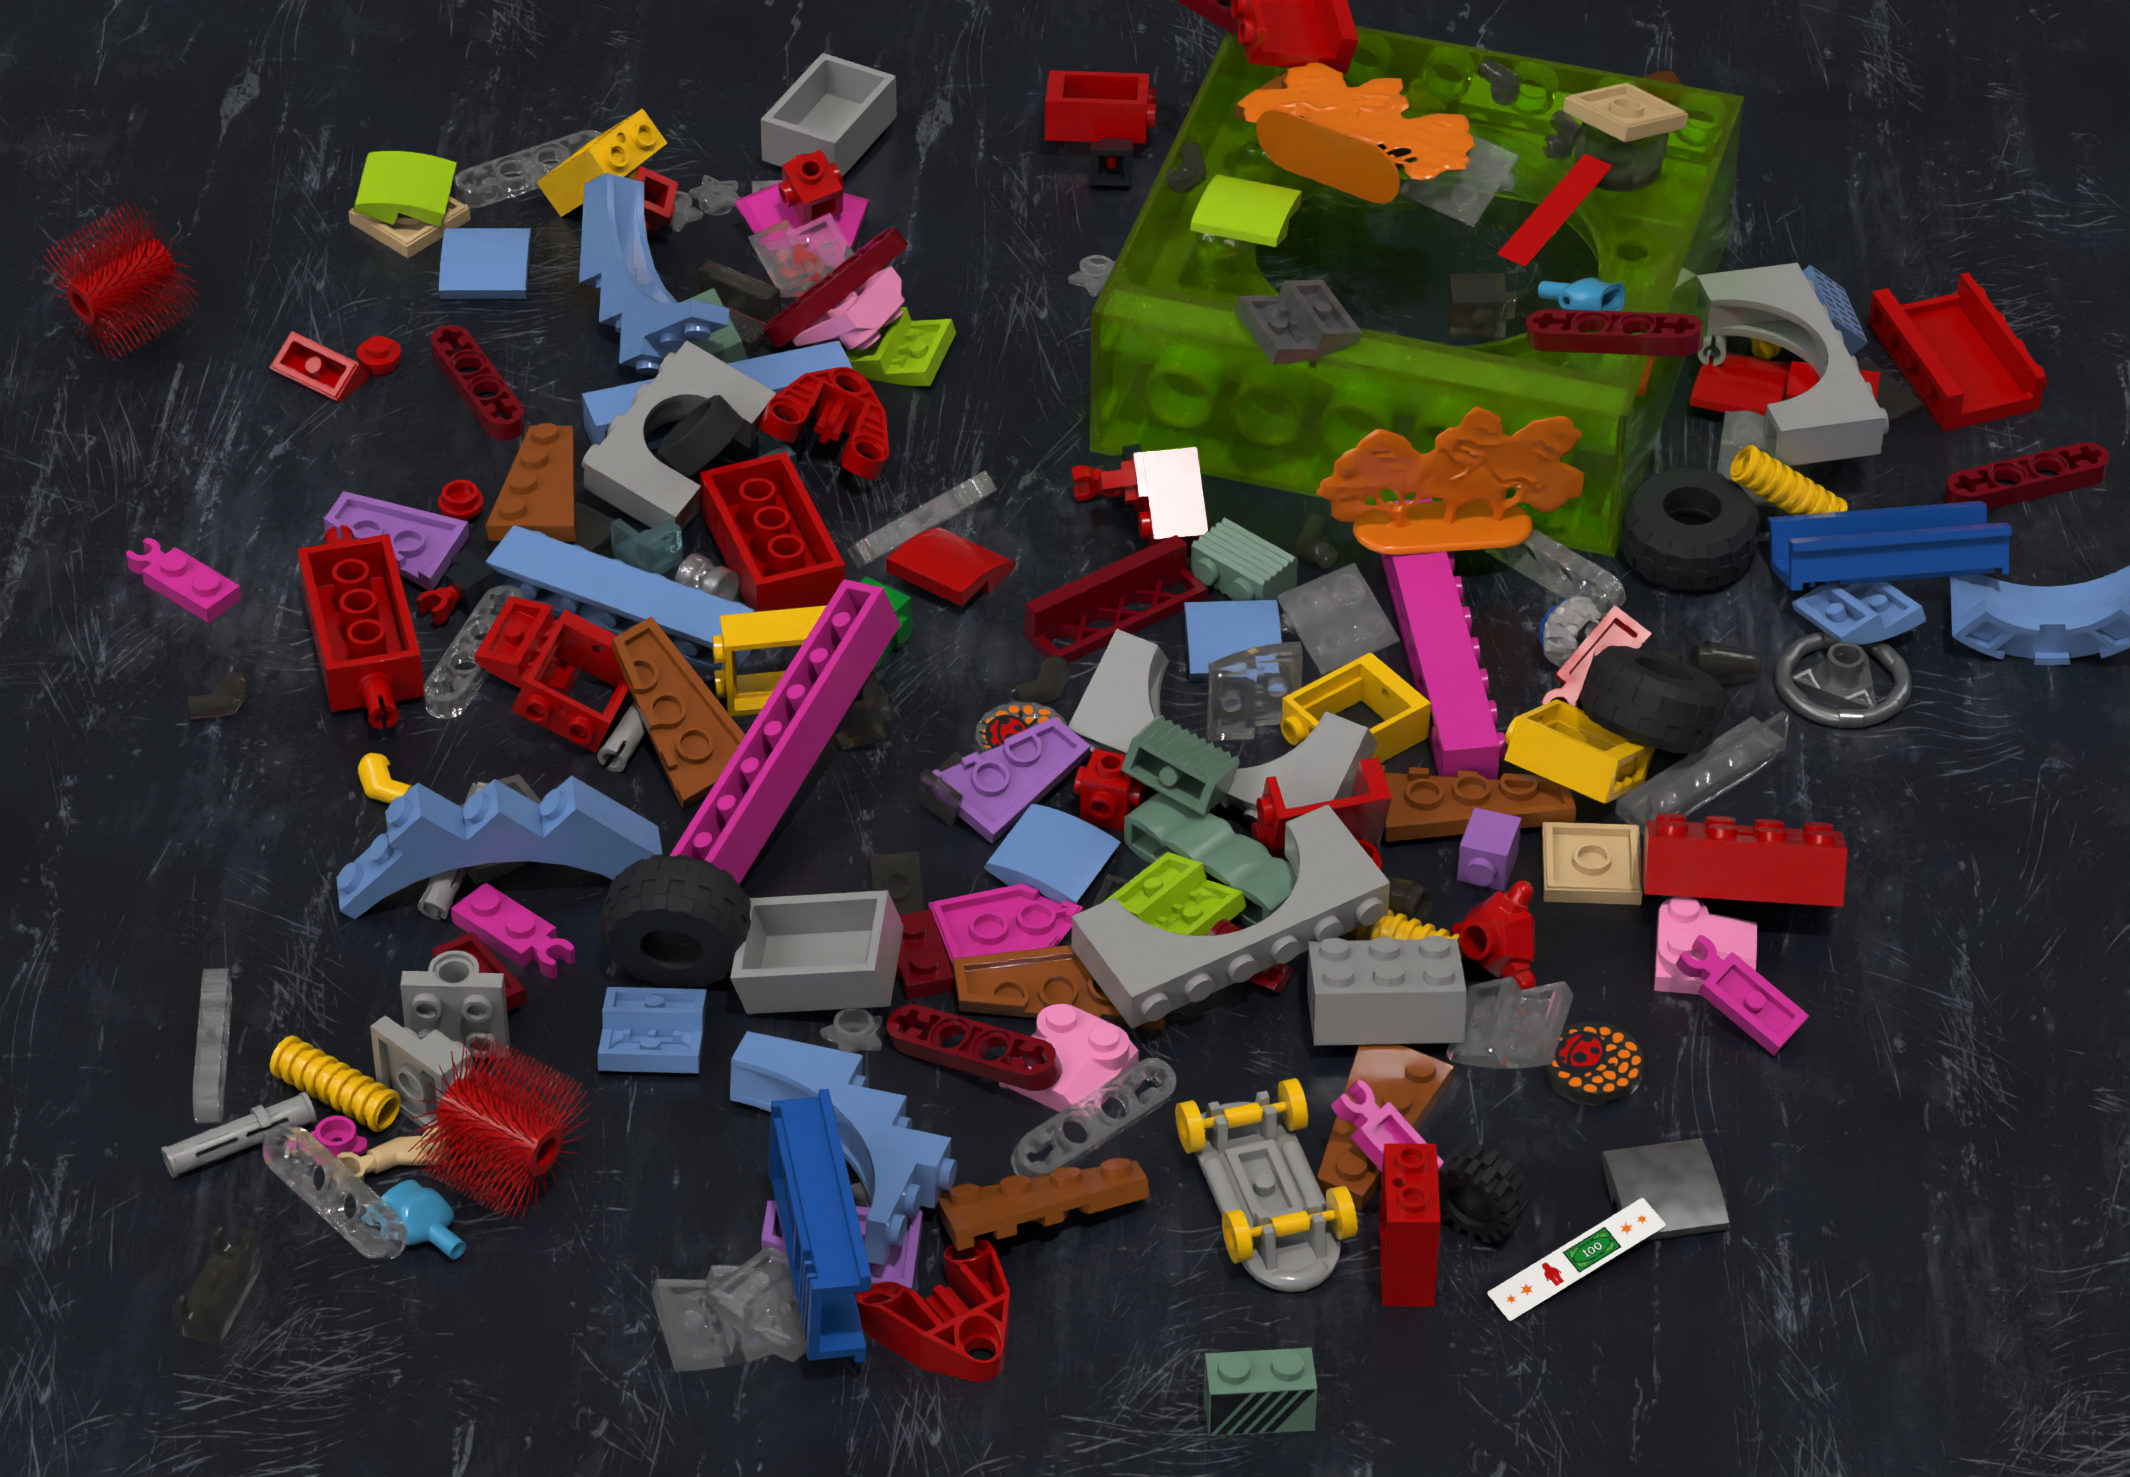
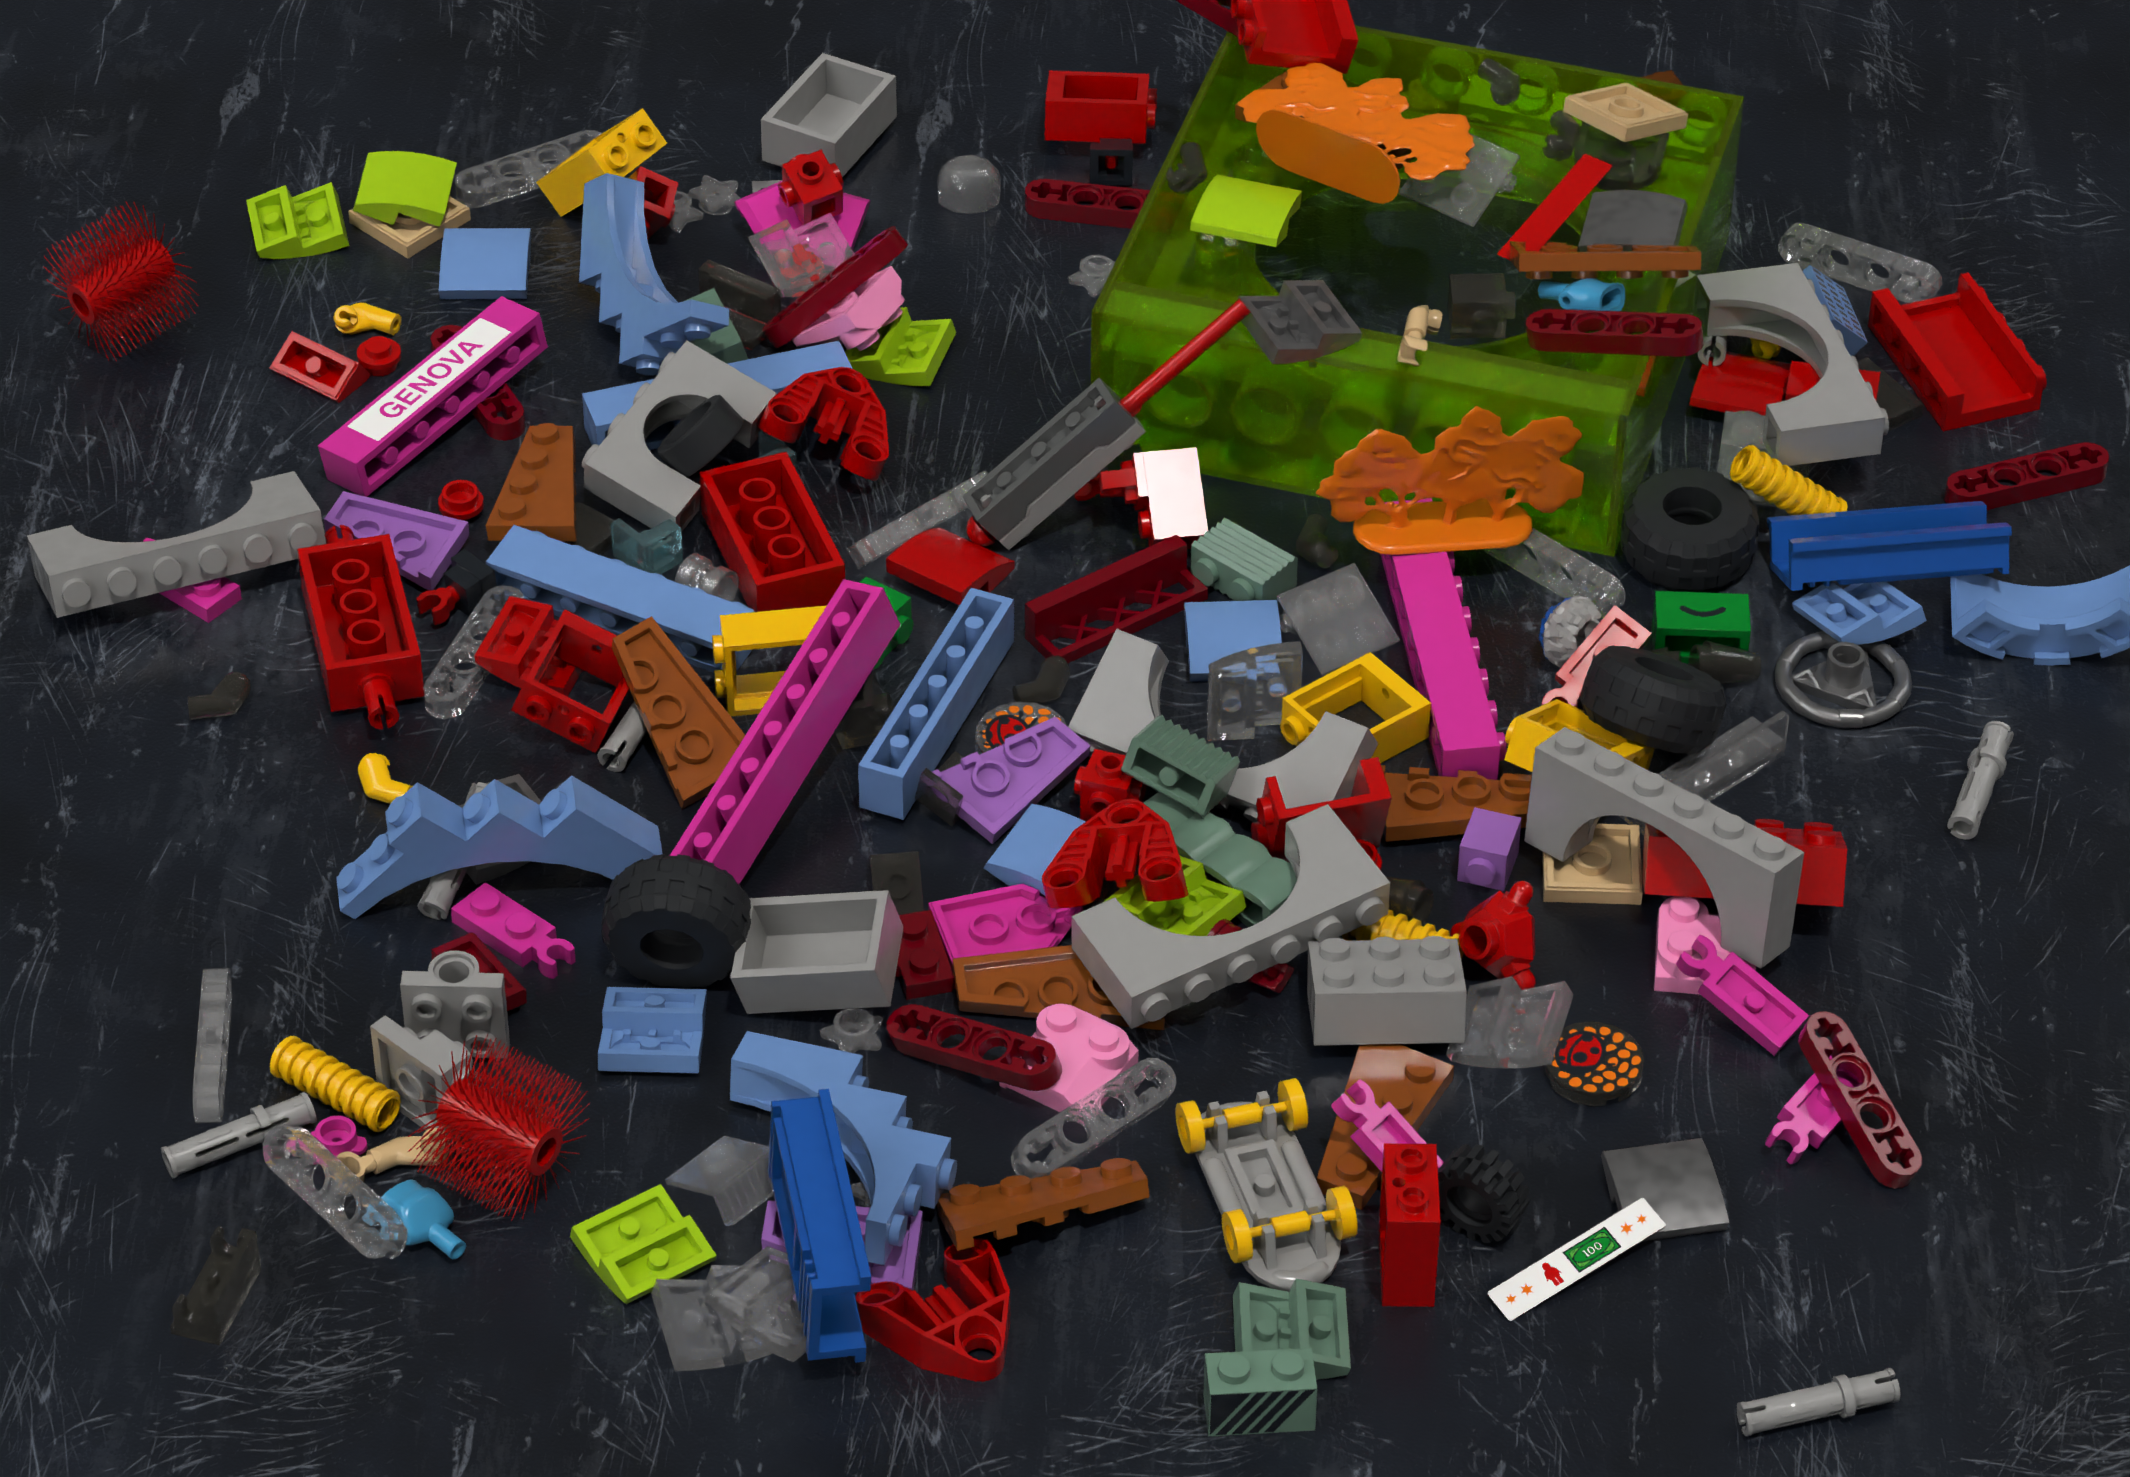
(94, 573): none -> light grey arch
(298, 224): none -> lime slope
(365, 317): none -> yellow arm
(432, 396): none -> dark pink brick
(641, 1243): none -> lime slope
(731, 1173): none -> clear piece
(936, 703): none -> medium blue brick
(969, 184): none -> clear hair
(1059, 199): none -> dark red beam
(1074, 447): none -> piece
(1112, 850): none -> red connector
(1304, 1317): none -> sand green slope
(1418, 323): none -> tan arm
(1633, 219): none -> flat silver slope
(1670, 259): none -> dark orange wing
(1694, 617): none -> green brick
(1745, 867): none -> light grey arch
(1808, 1116): none -> dark pink plate
(1839, 1397): none -> light grey pin
(1853, 1100): none -> dark red beam
(1860, 257): none -> clear beam
(1985, 767): none -> light grey pin

